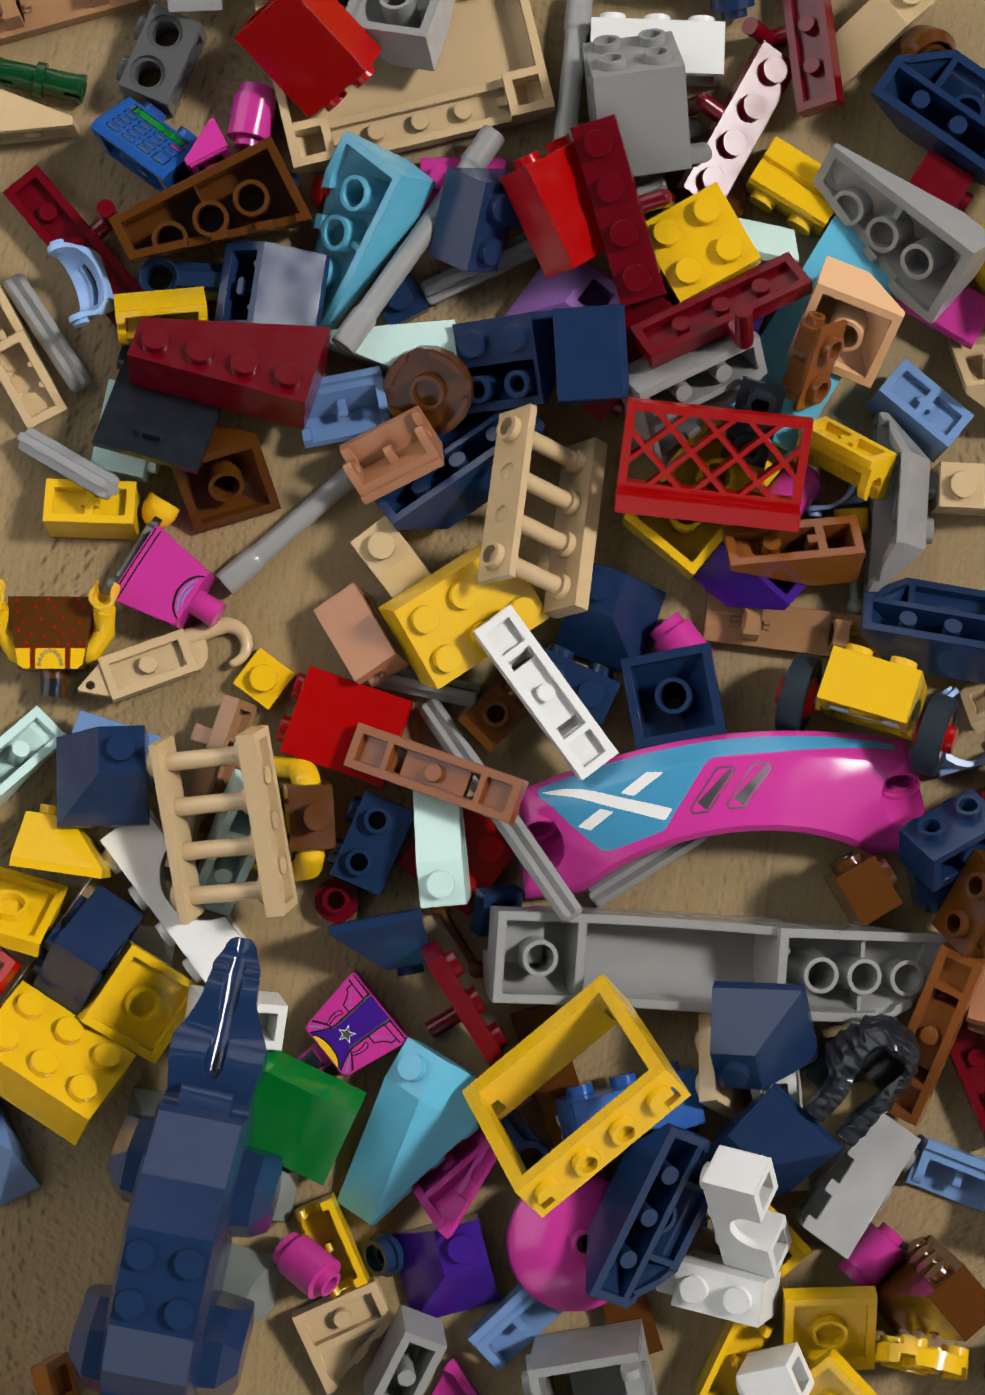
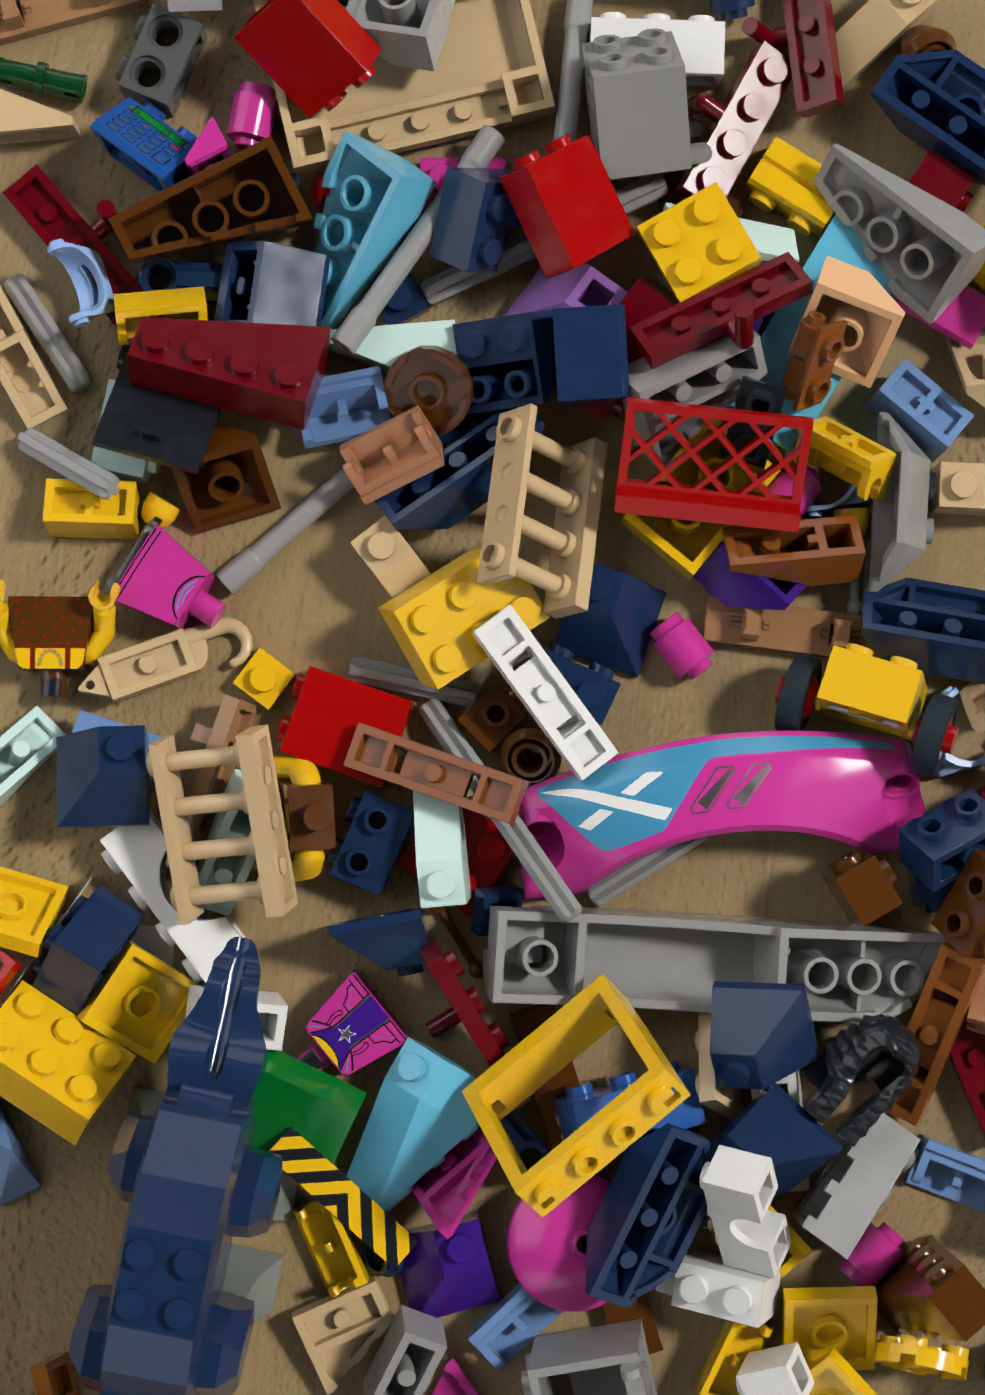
(57, 850): yellow slope -> none
(307, 1265): dark pink brick -> none
(321, 900): dark red plate -> none
(343, 1198): none -> sticker
(361, 636): nougat hinge -> none
(530, 755): none -> reddish brown cone
(621, 210): dark red plate -> none
(673, 695): dark blue slope -> none

